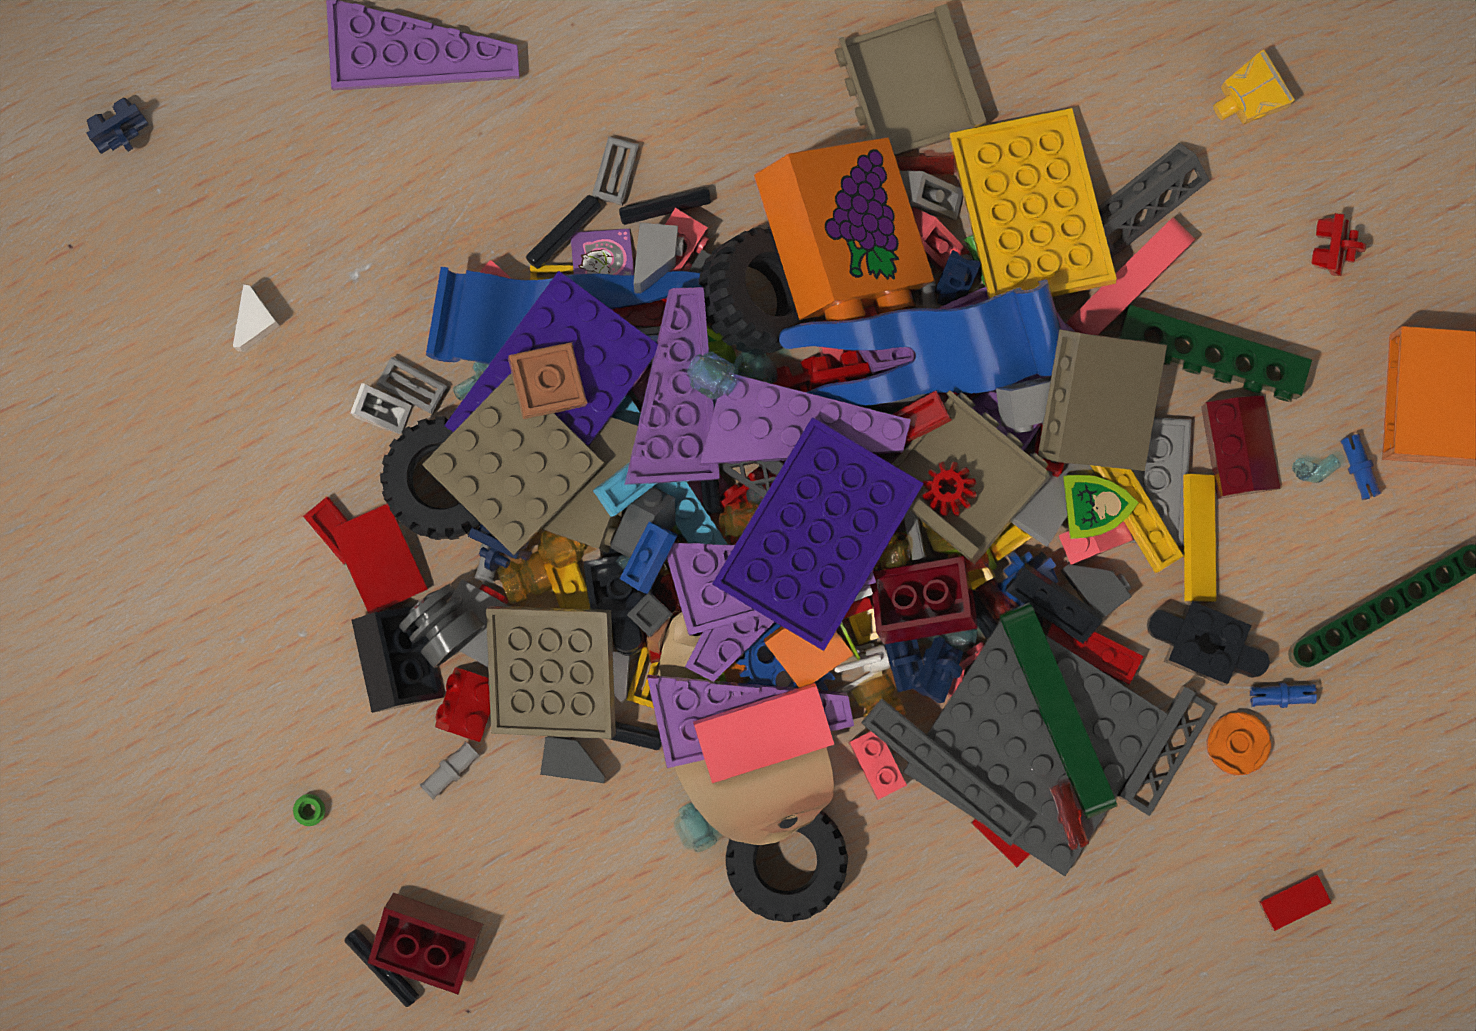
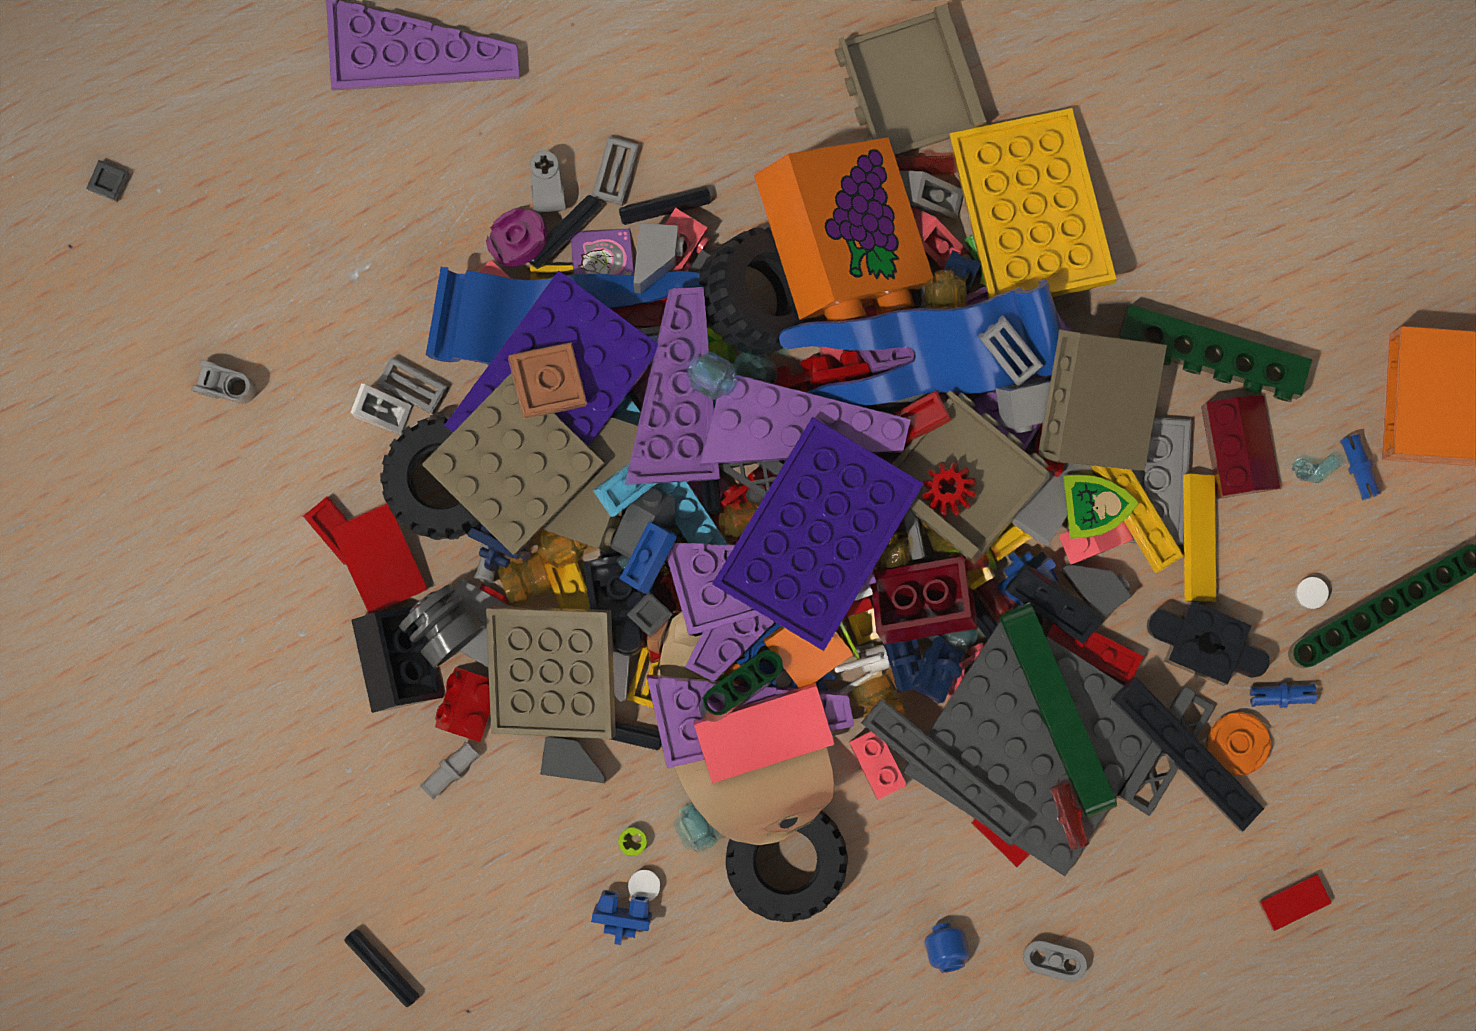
(107, 181): none -> dark grey tile
(117, 129): dark blue hips -> none
(218, 382): none -> light grey piece
(253, 320): white slope -> none
(301, 817): bright green plate -> none
(425, 943): dark red slope -> none
(464, 387): clear light blue arm -> none
(517, 237): none -> magenta tile
(547, 188): none -> light grey piece
(620, 920): none -> blue hips
(631, 851): none -> lime bush
(644, 884): none -> white tile
(730, 696): none -> dark green beam
(945, 291): none -> clear yellow head
(947, 948): none -> blue head
(993, 330): none -> light grey tile
(1054, 960): none -> light grey plate
(1132, 279): coral beam -> none
(1144, 193): dark grey fence -> none
(1187, 753): none -> black tile
(1254, 91): yellow torso -> none
(1311, 593): none -> white tile
(1337, 231): red hips -> none

